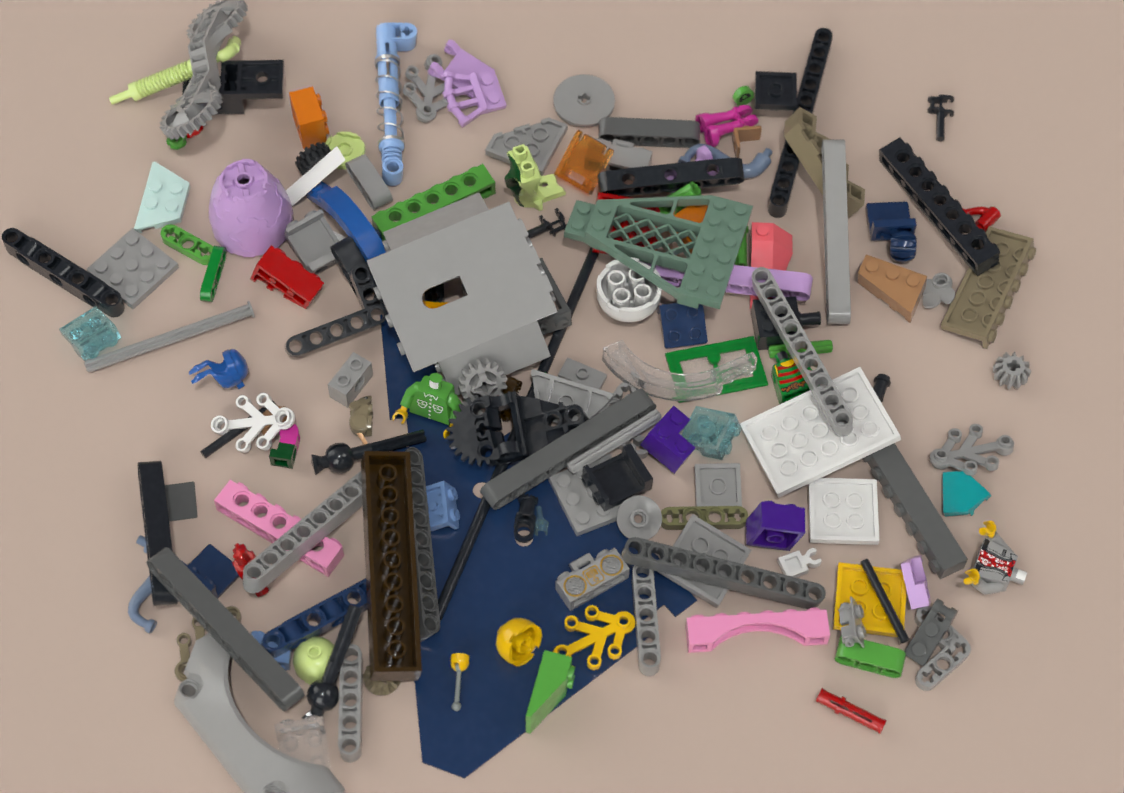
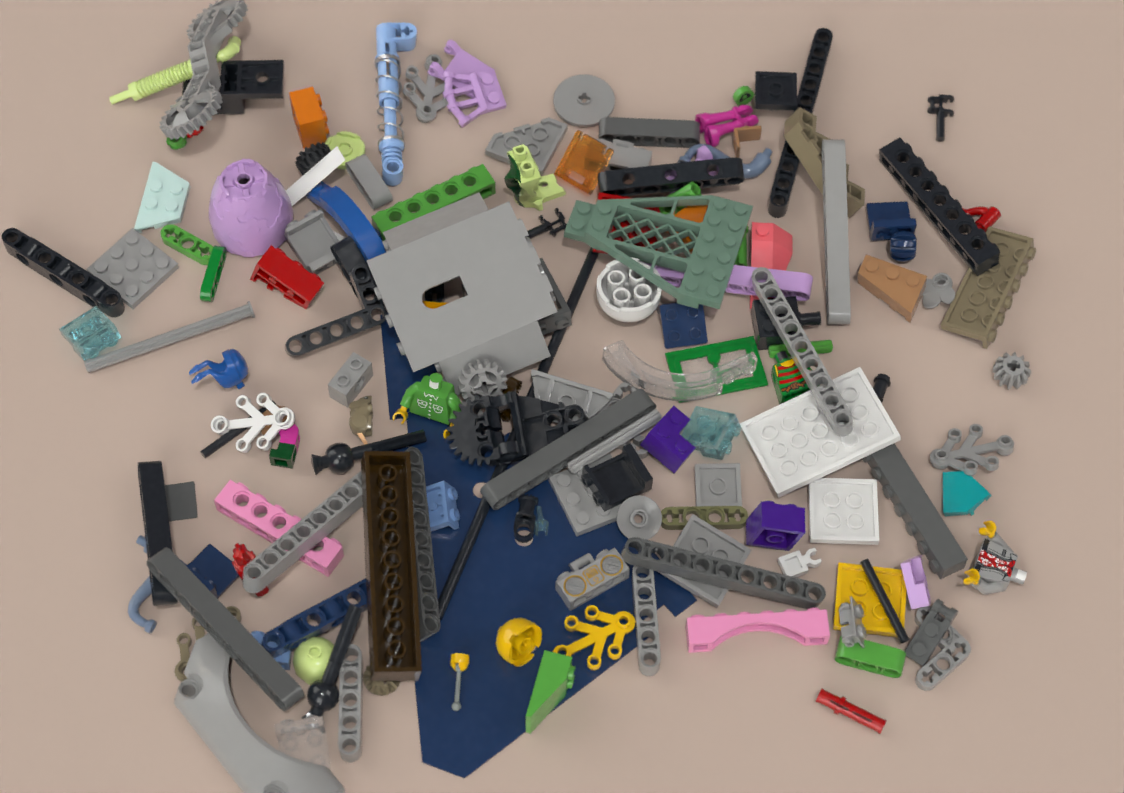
(582, 374): light grey plate -> none

